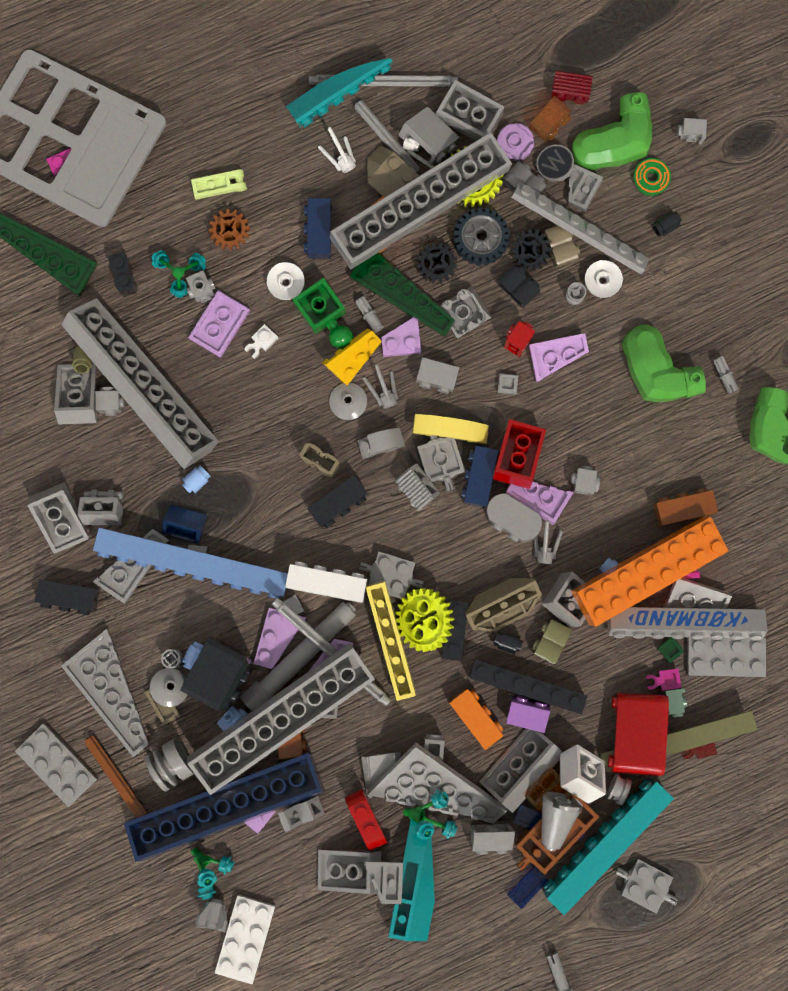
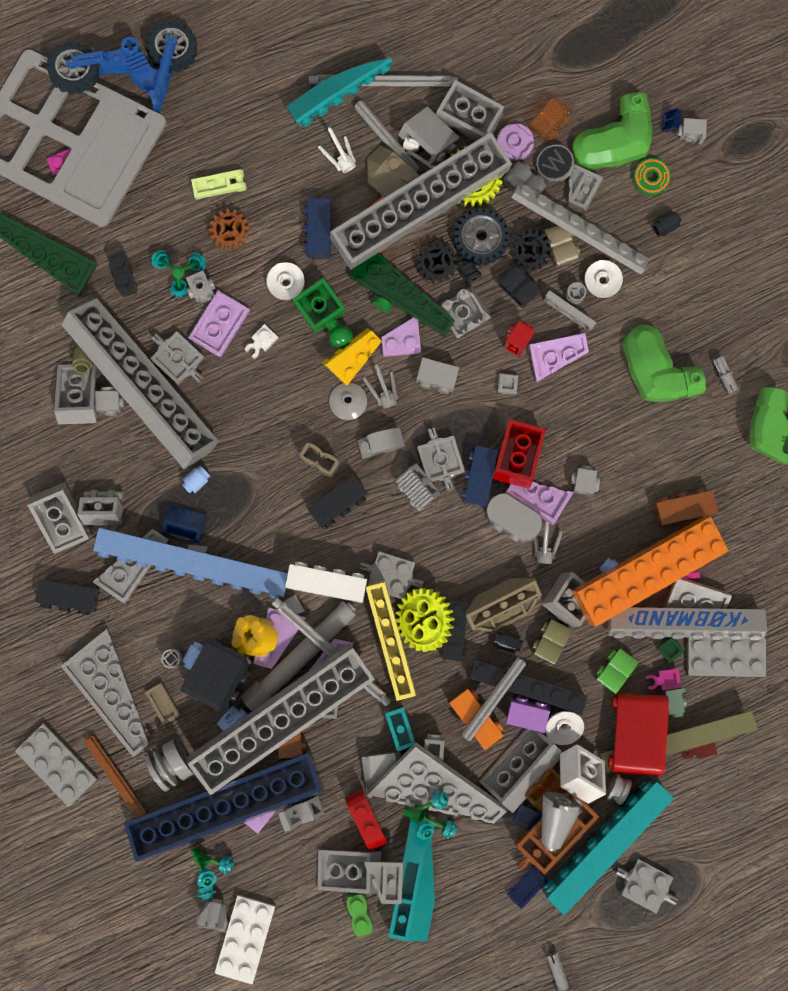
(127, 61): none -> piece
(159, 689): light grey dish -> none
(177, 358): none -> light grey plate
(254, 636): none -> yellow brick
(361, 917): none -> bright green brick
(369, 314): light grey axle -> none
(382, 304): none -> green tile
(400, 728): none -> teal brick
(450, 428): light yellow slope -> none
(470, 272): none -> black wheel
(492, 838): light grey slope -> none
(493, 699): none -> light grey axle
(566, 733): none -> white dish
(569, 311): none -> light grey tile
(571, 87): dark red brick -> none
(616, 670): none -> bright green brick
(671, 120): none -> clear blue tile

